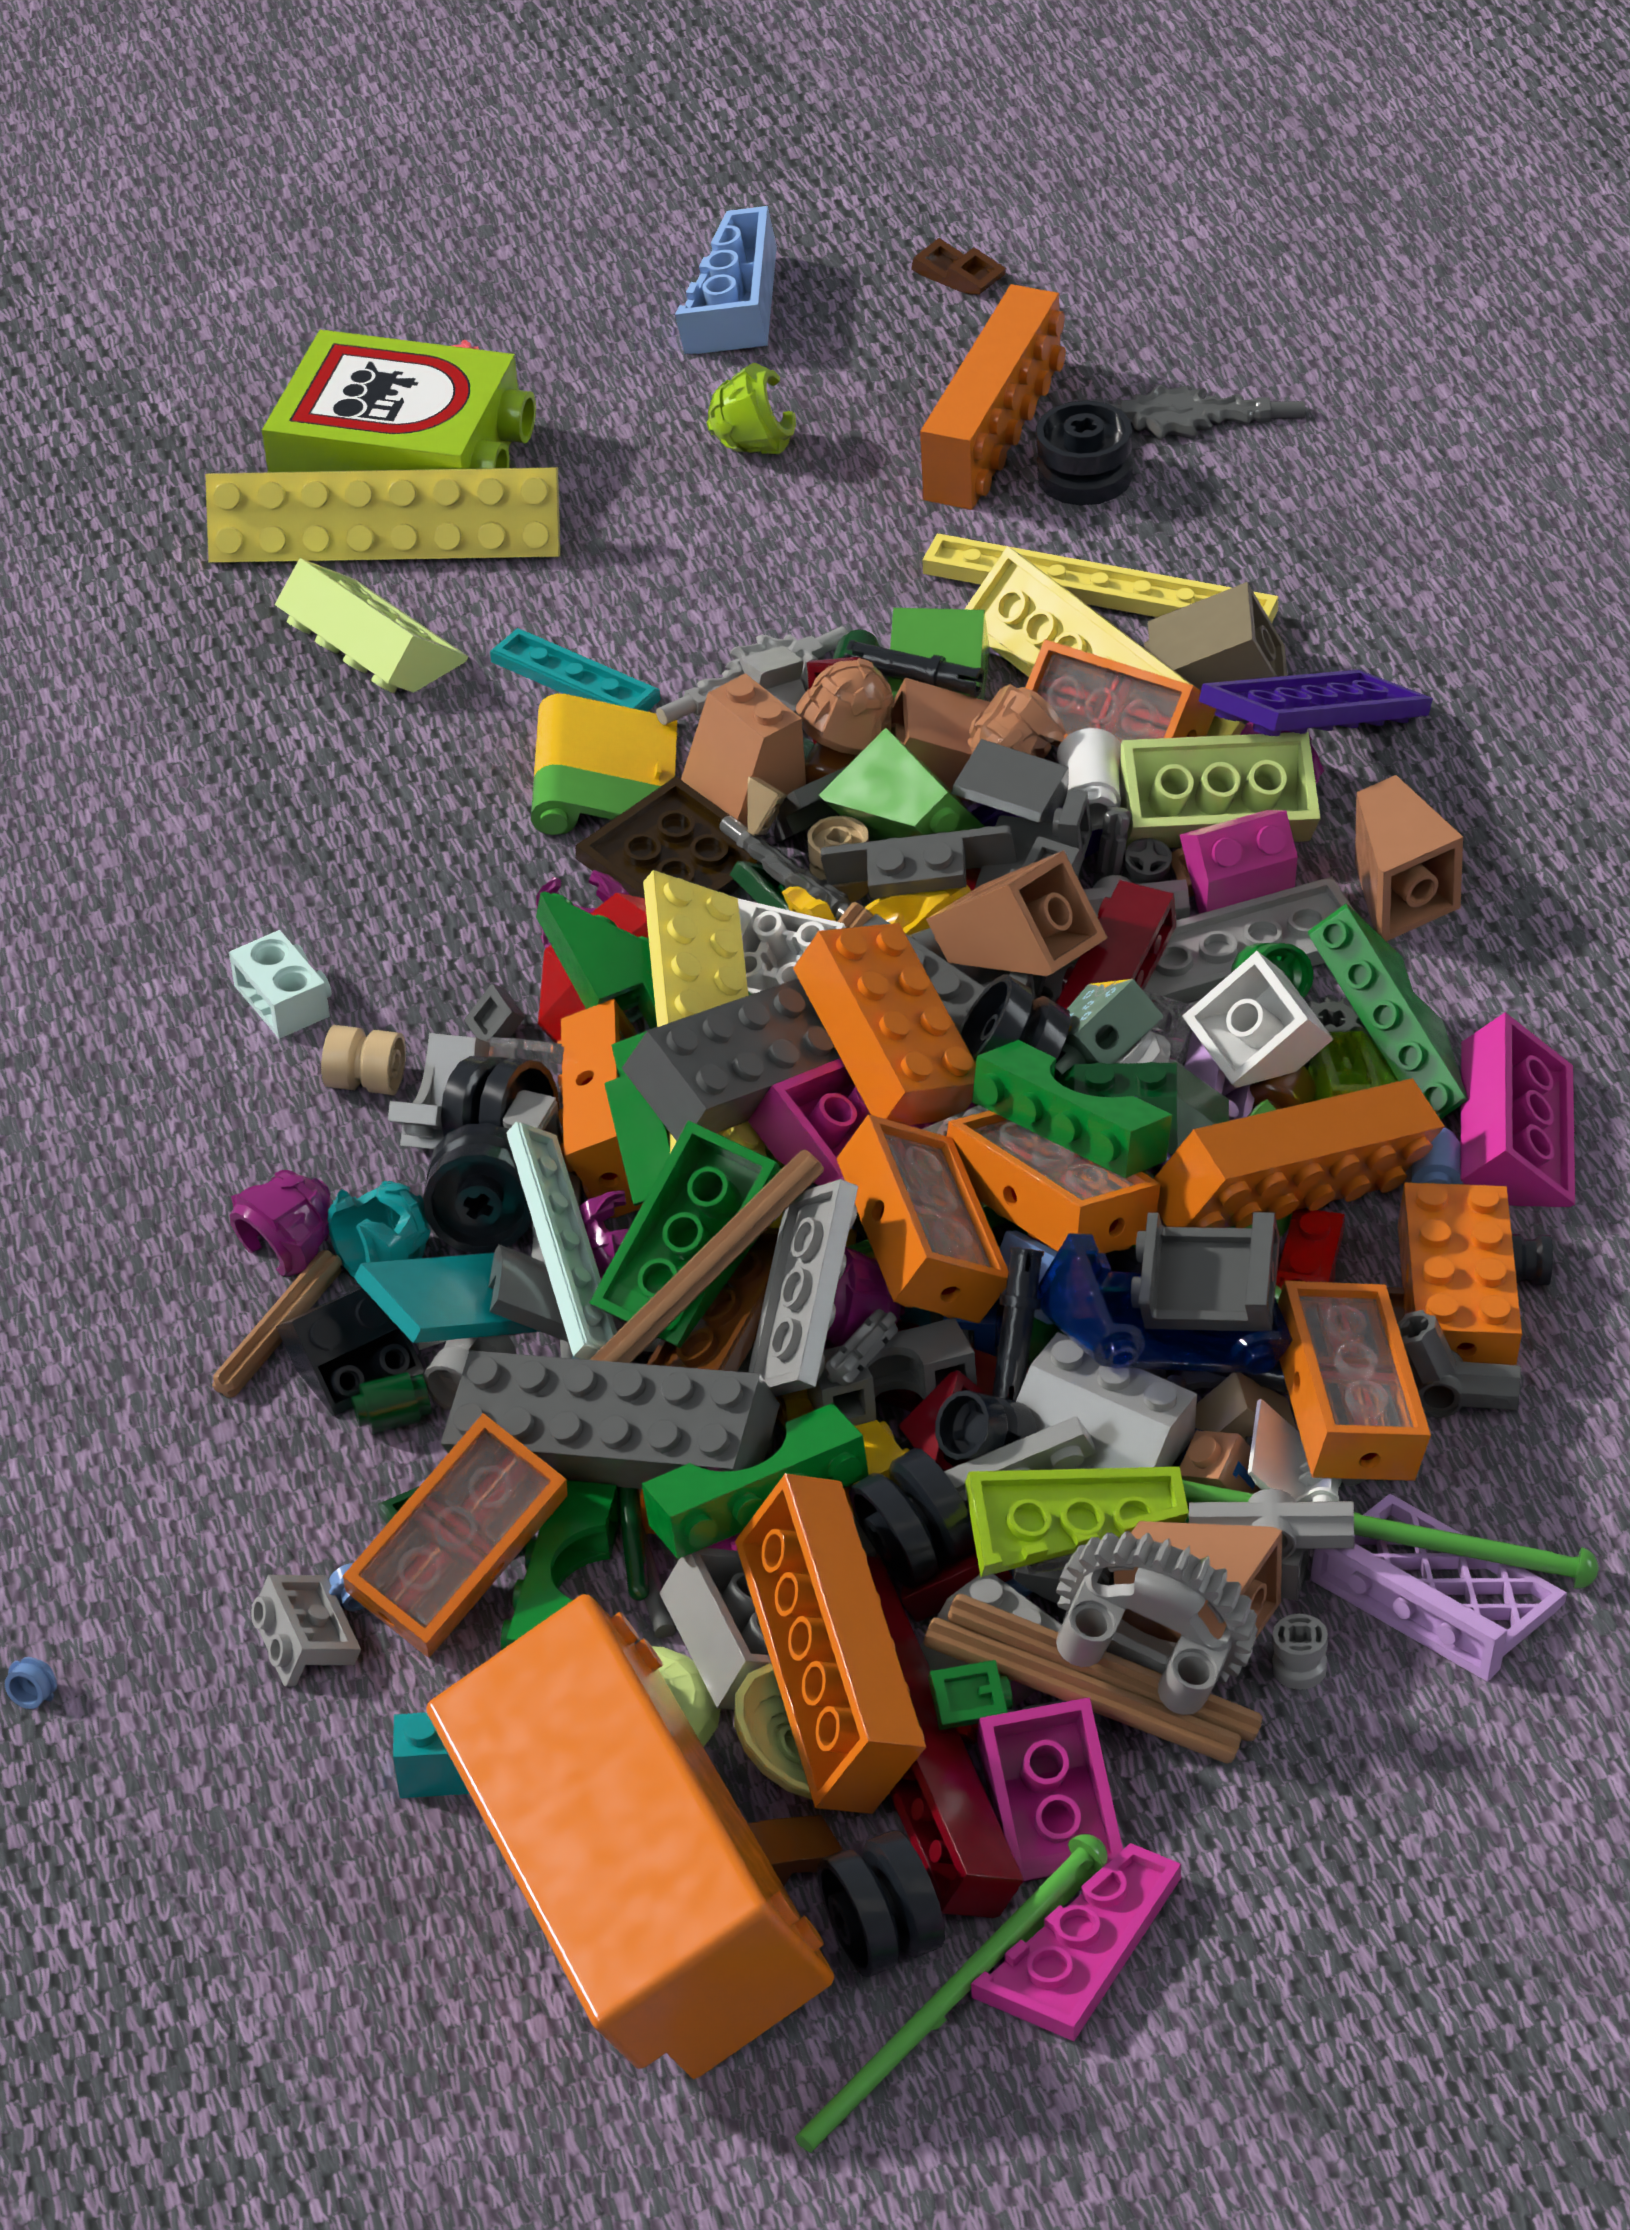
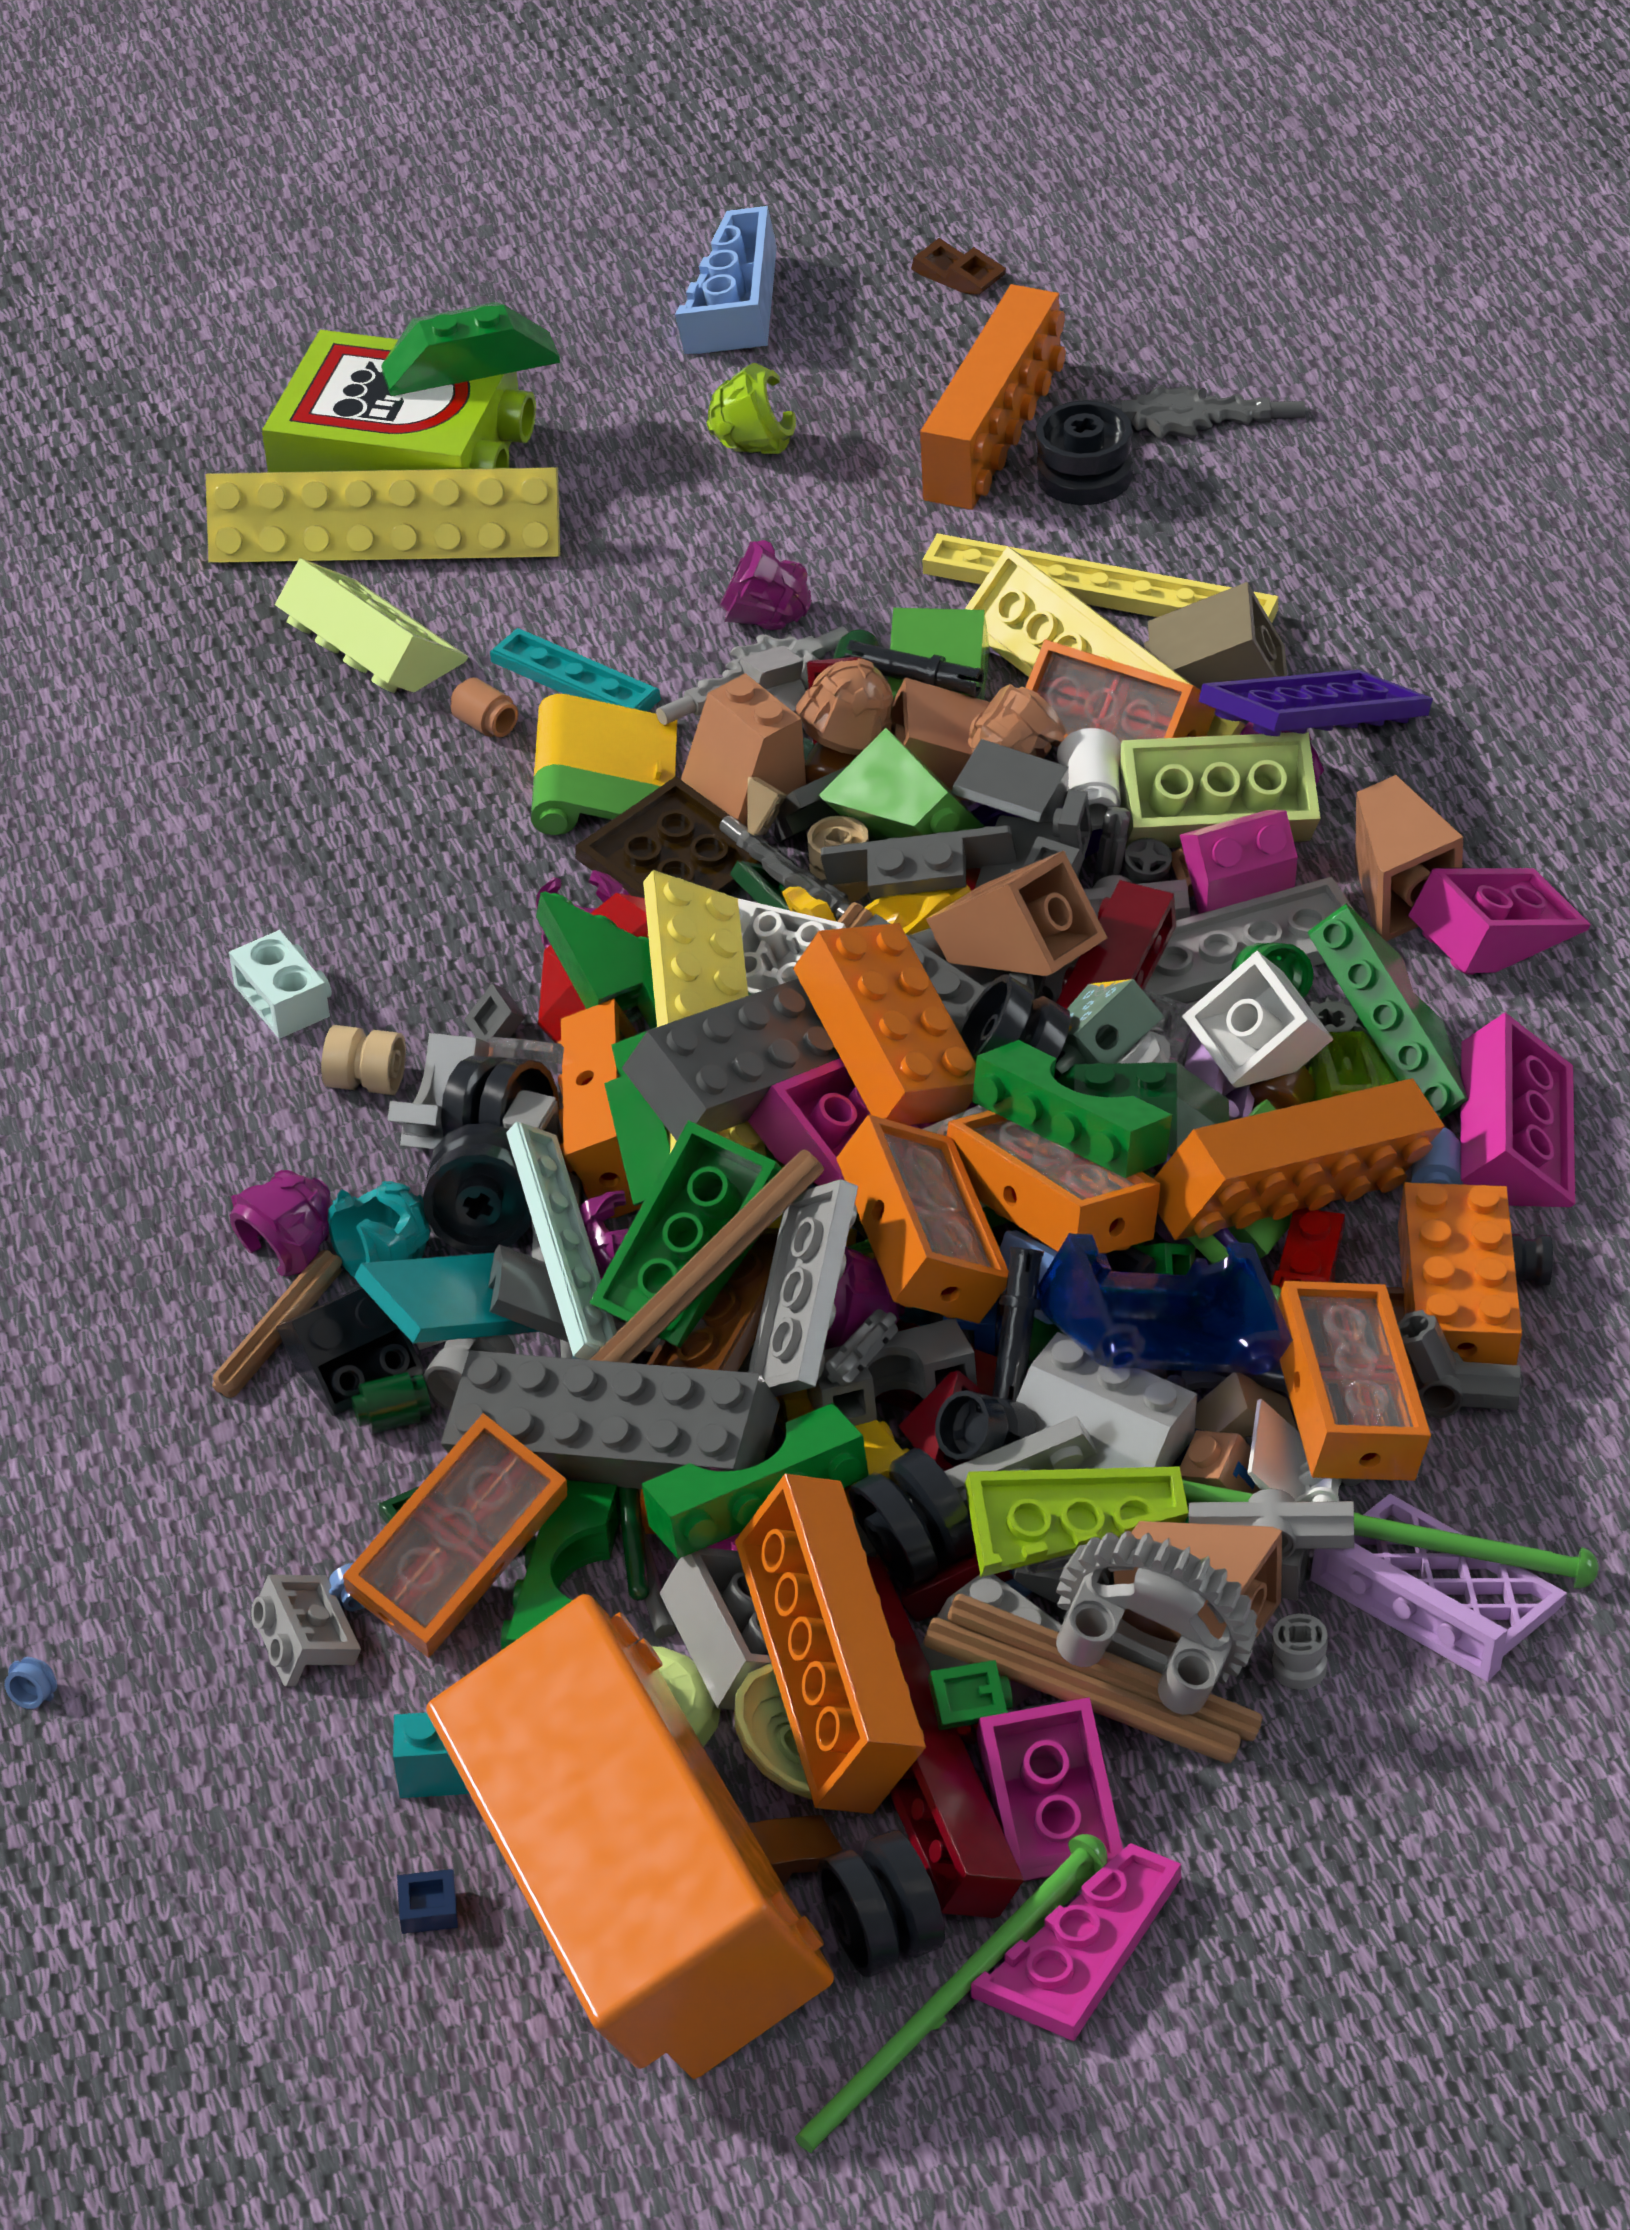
(427, 1901): none -> dark blue plate
(465, 348): none -> green wedge
(484, 708): none -> nougat brick
(766, 590): none -> magenta helmet
(1207, 1276): dark grey panel -> none
(1493, 916): none -> dark pink slope

